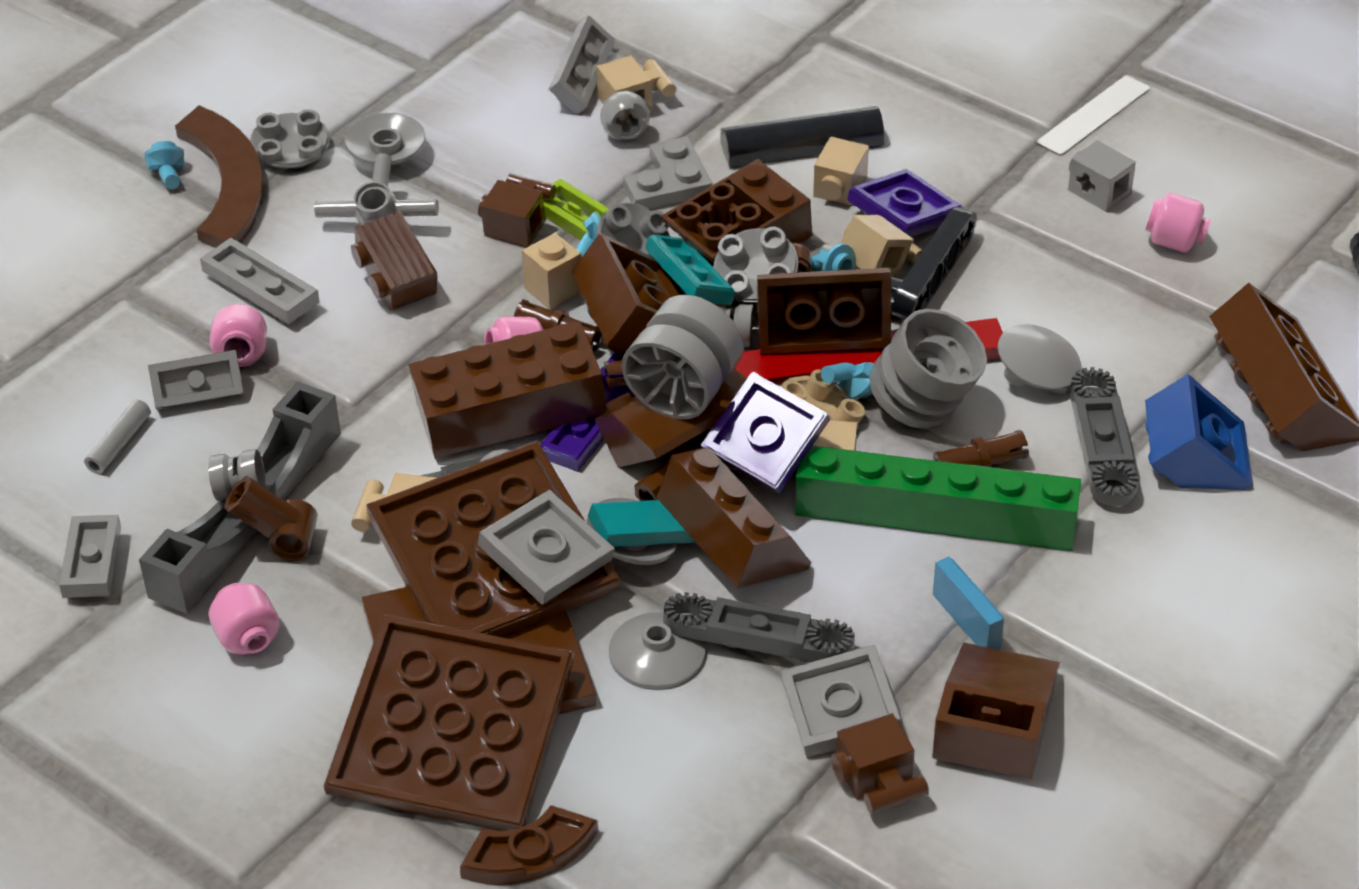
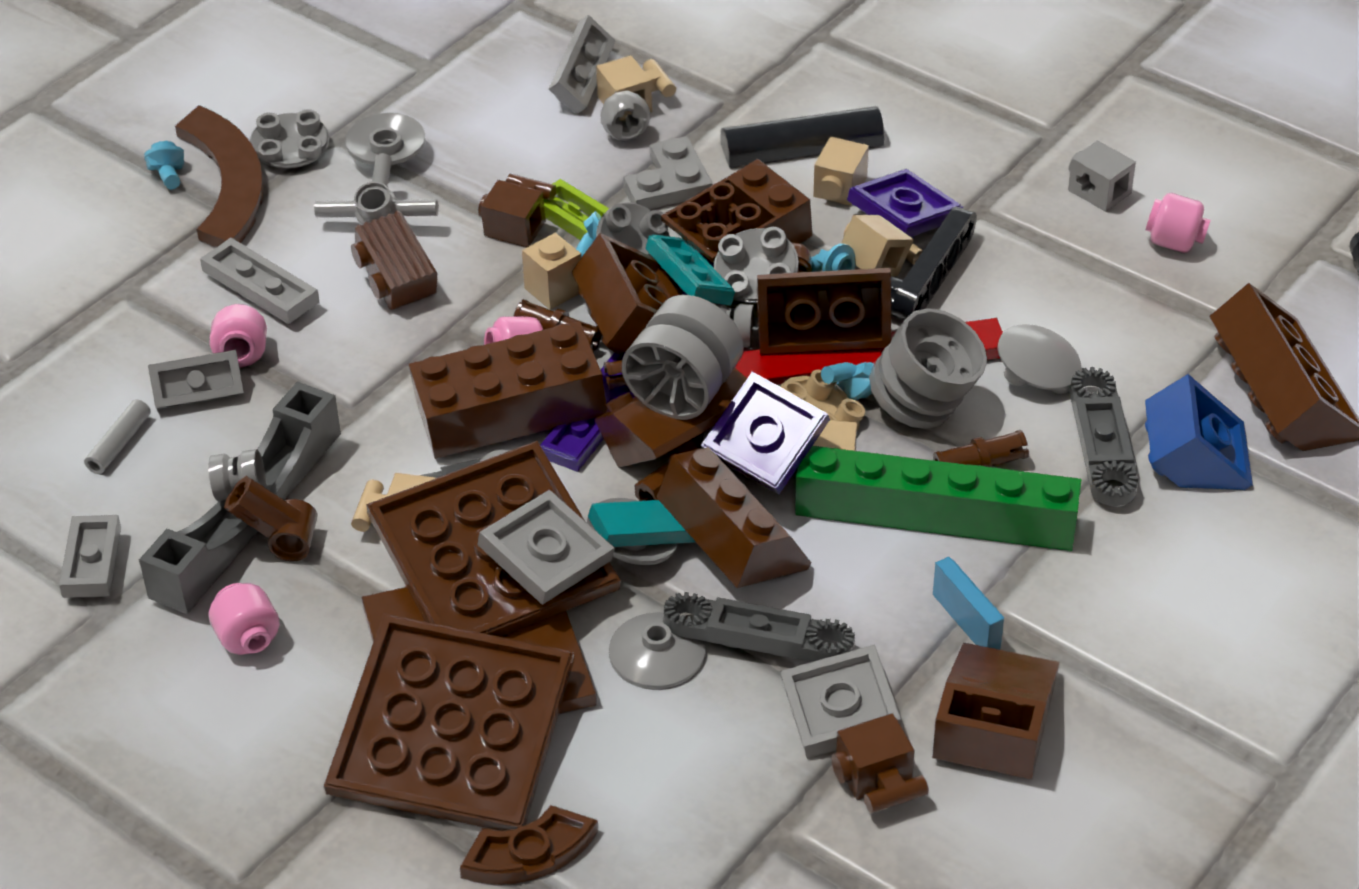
(1093, 115): white sticker -> none

